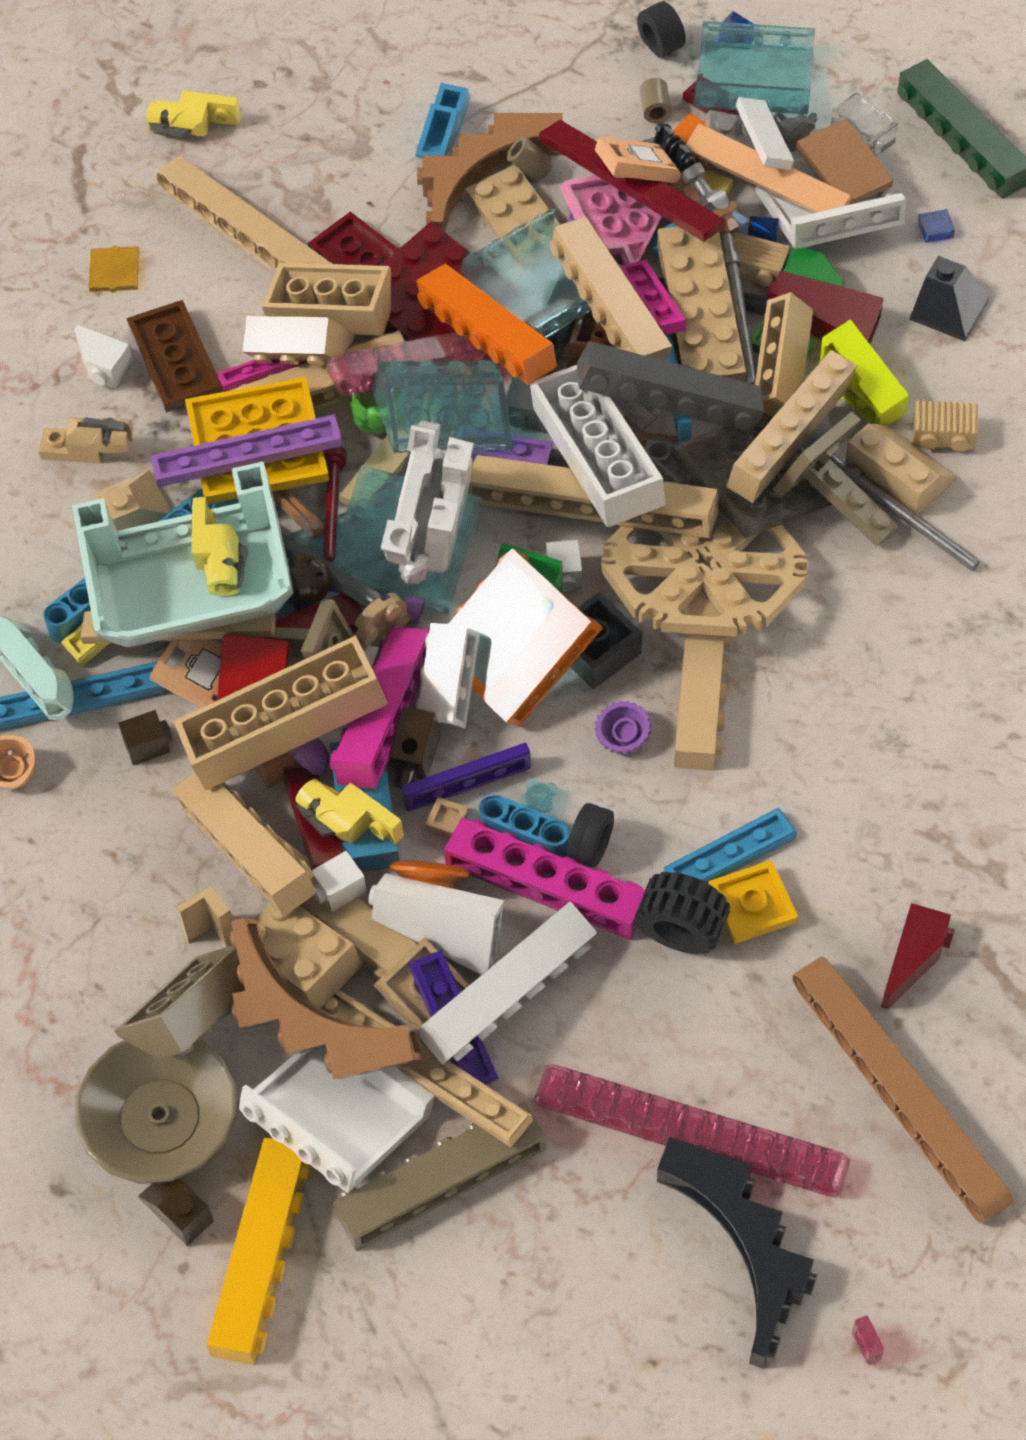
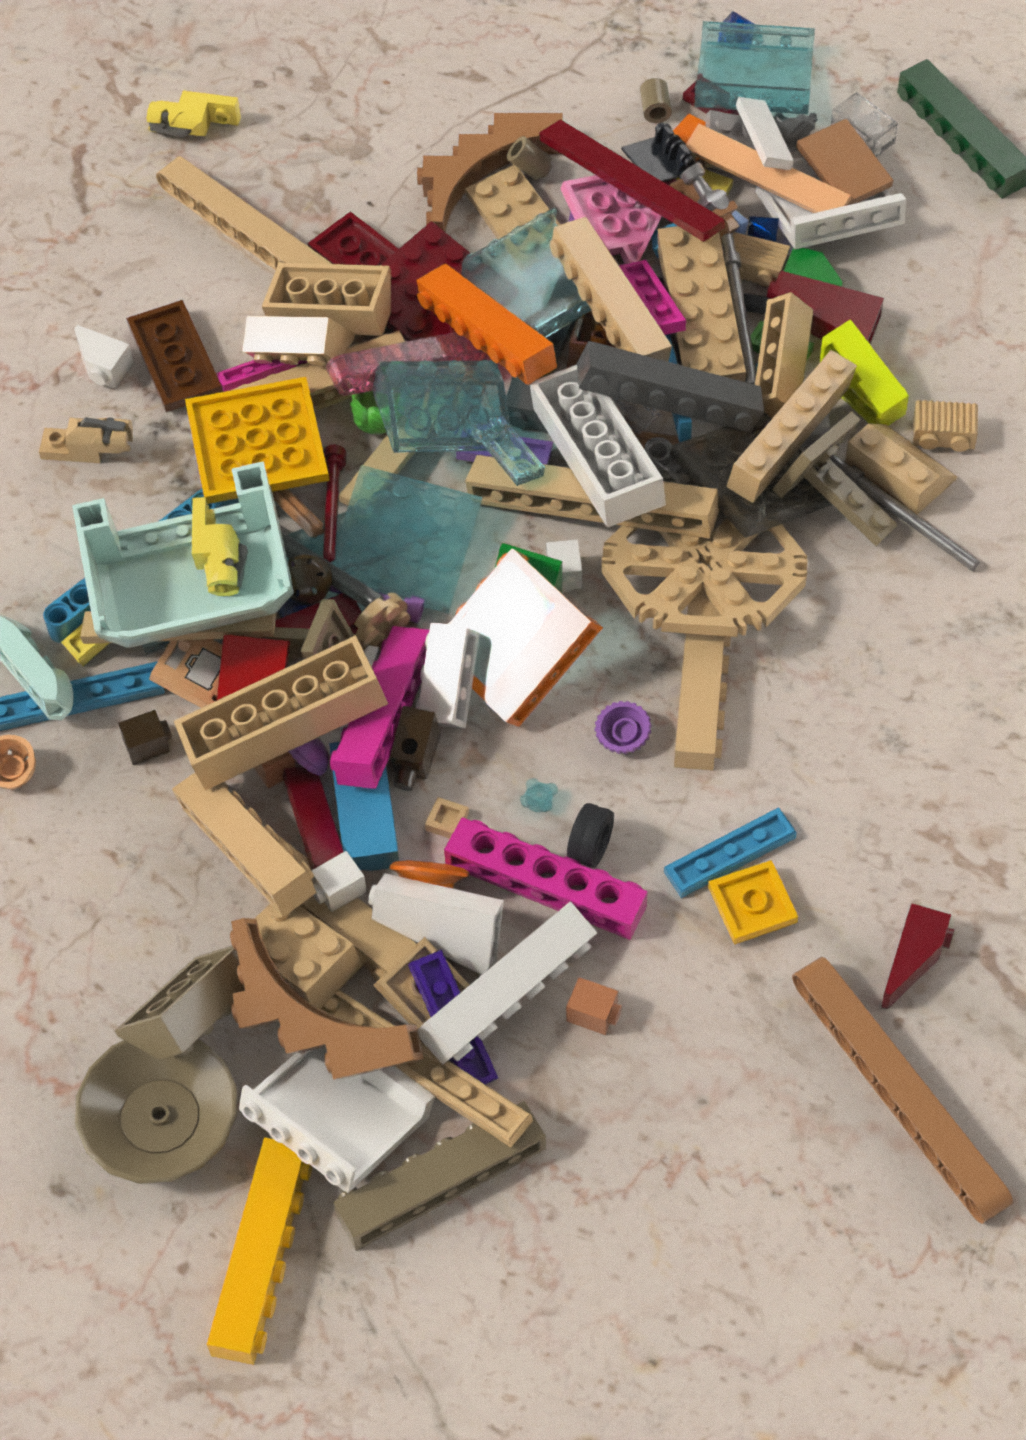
(114, 269): clear yellow piece -> none
(134, 501): tan slope -> none
(178, 1209): dark brown slope -> none
(205, 913): tan panel -> none
(246, 449): medium lavender plate -> none
(346, 813): light yellow plate -> none
(429, 504): white piece -> none
(443, 121): dark azure slope -> none
(466, 777): dark purple tile -> none
(508, 450): none -> clear light blue plate
(517, 815): dark azure beam -> none
(593, 1006): none -> nougat brick
(612, 647): black brick -> none
(639, 160): light nougat container -> none
(659, 1118): clear pink beam -> none
(661, 29): black tyre -> none
(682, 912): black tyre -> none
(724, 1191): black arch -> none
(867, 1340): clear pink tile -> none
(936, 225): clear blue tile -> none
(949, 299): black slope -> none

